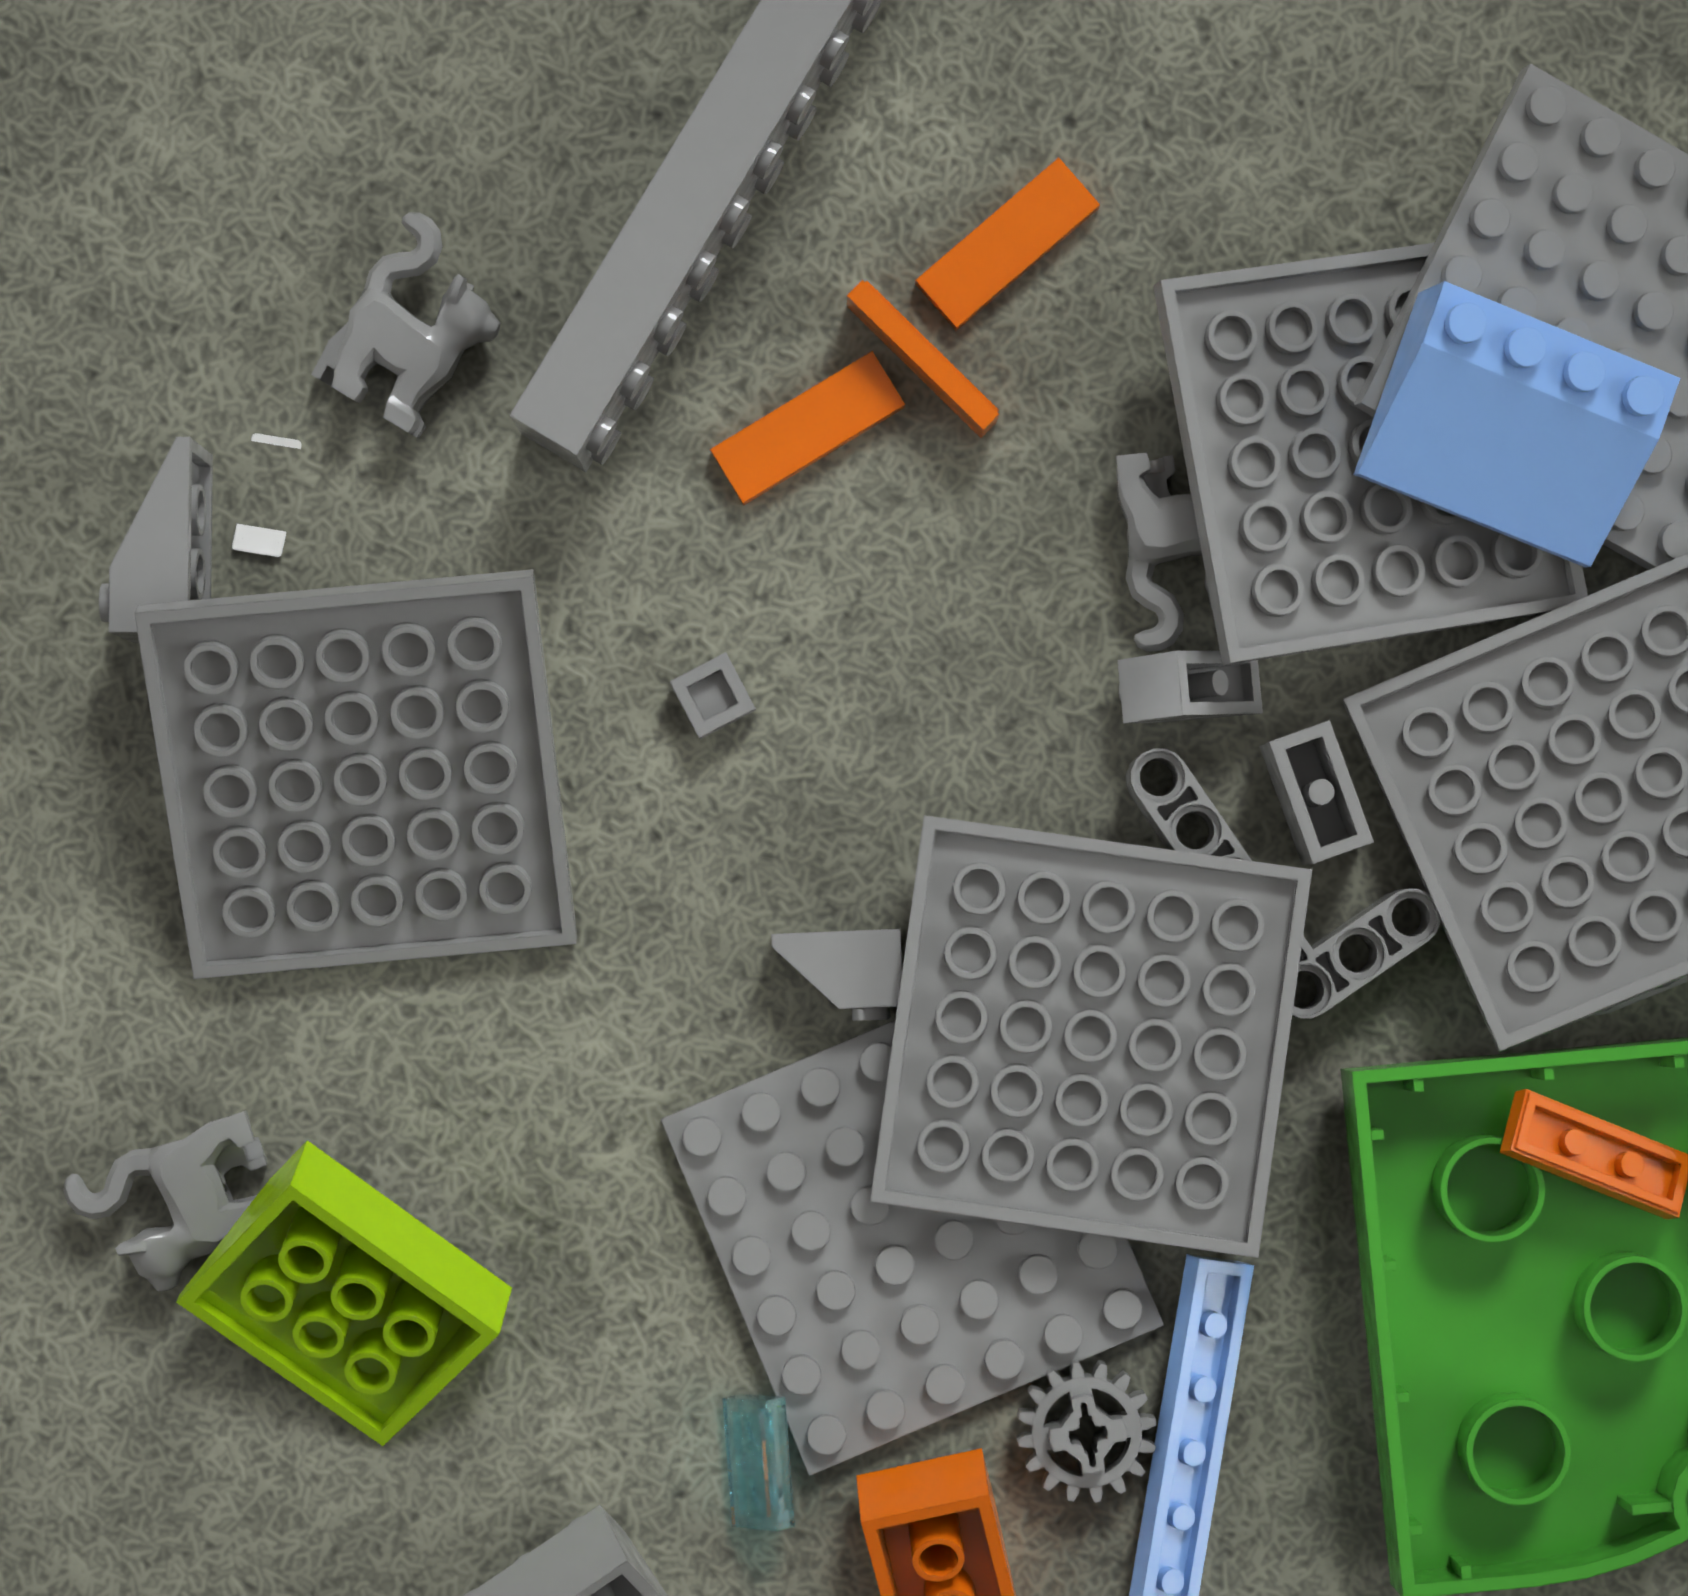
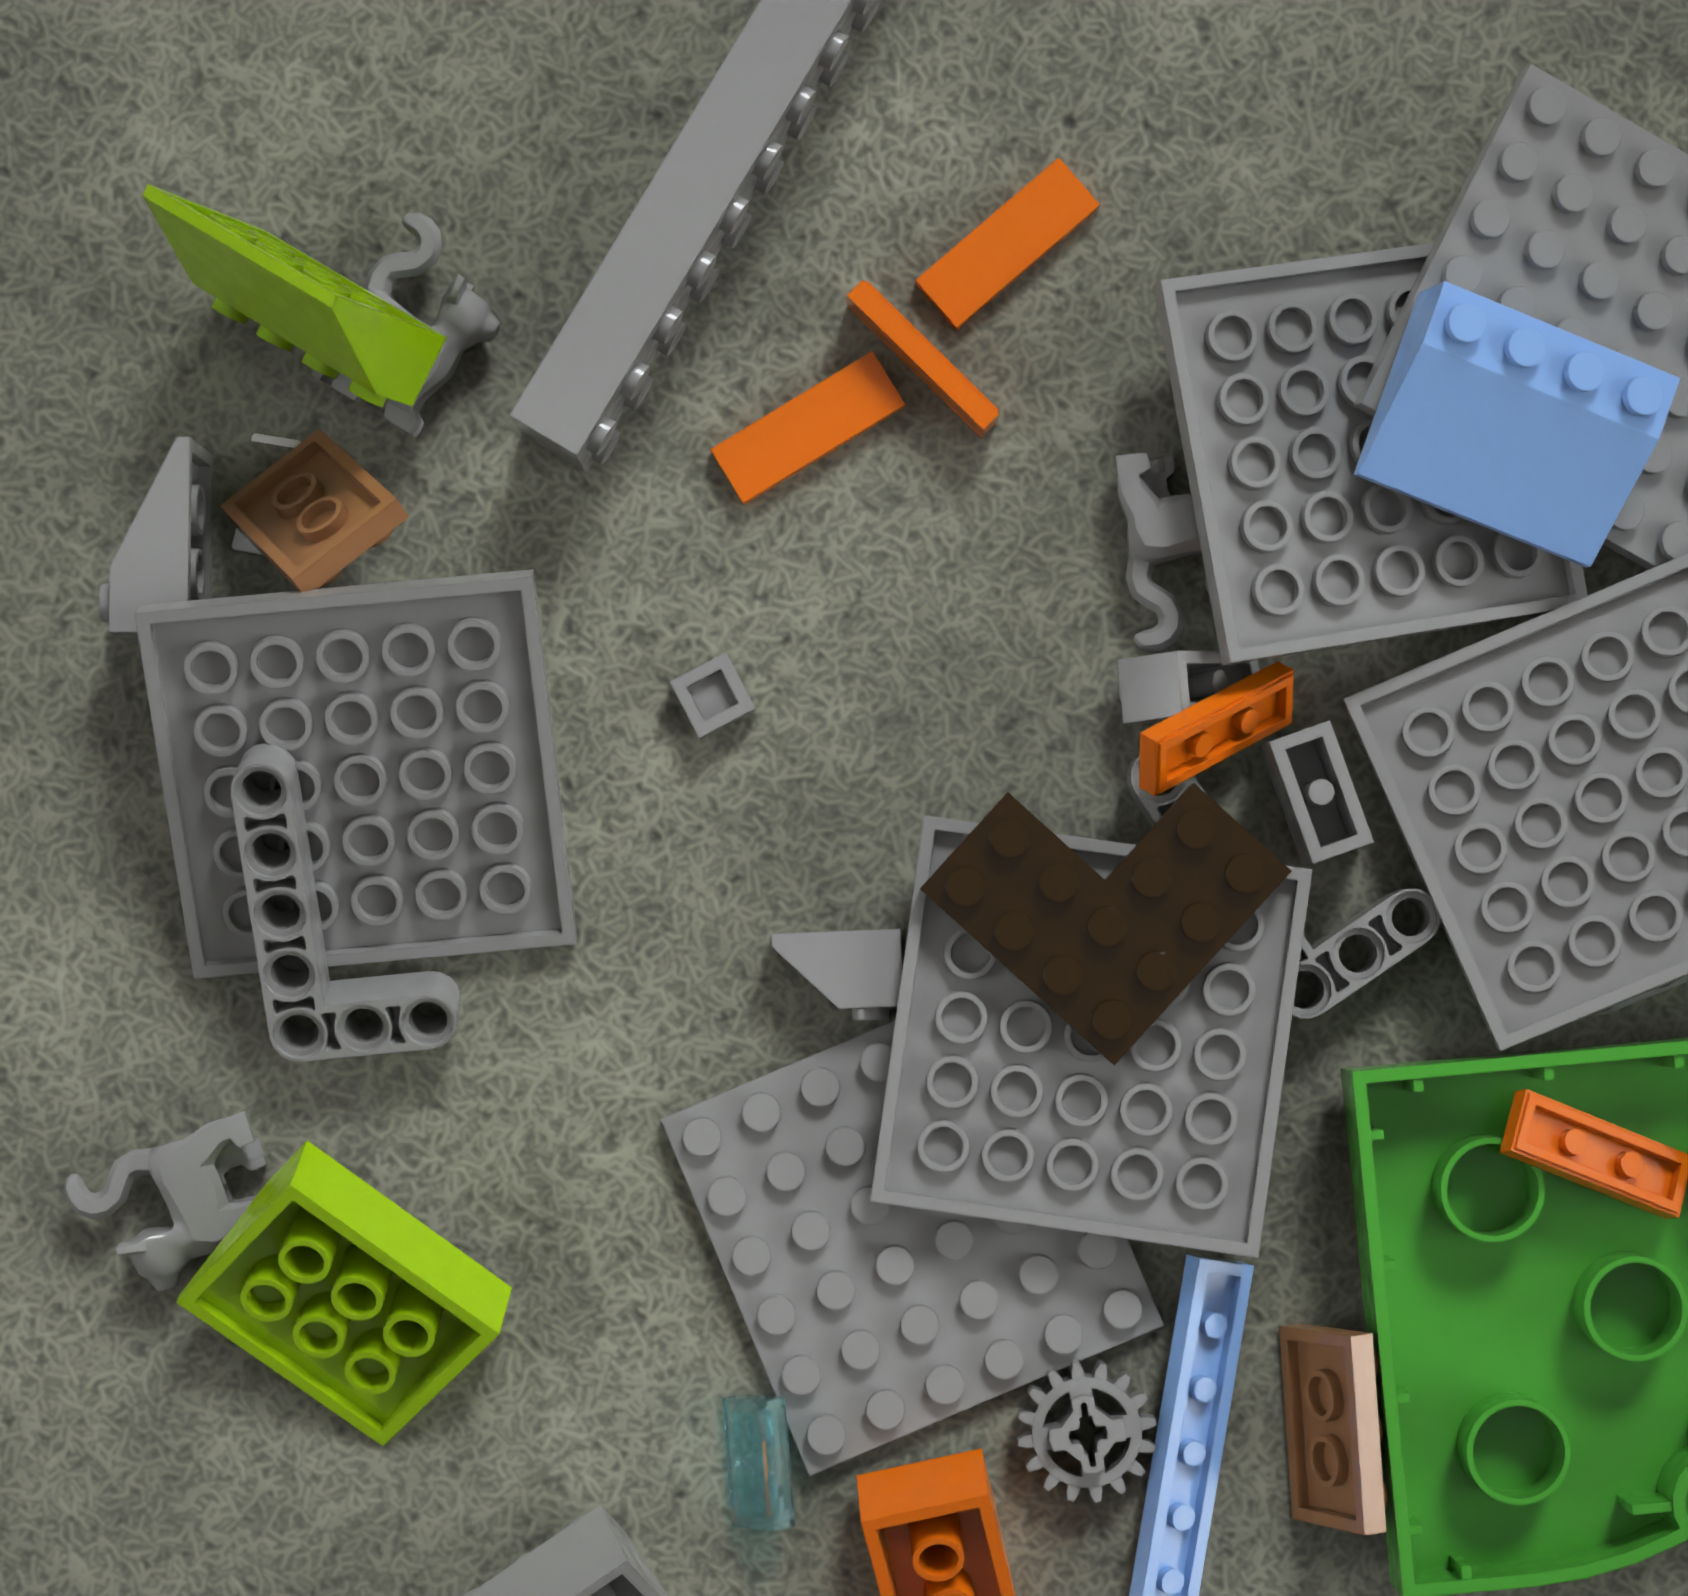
(299, 301): none -> lime slope
(301, 935): none -> light grey beam
(314, 512): none -> medium nougat plate
(1114, 946): none -> dark brown plate
(1215, 728): none -> orange tile
(1333, 1428): none -> medium nougat plate

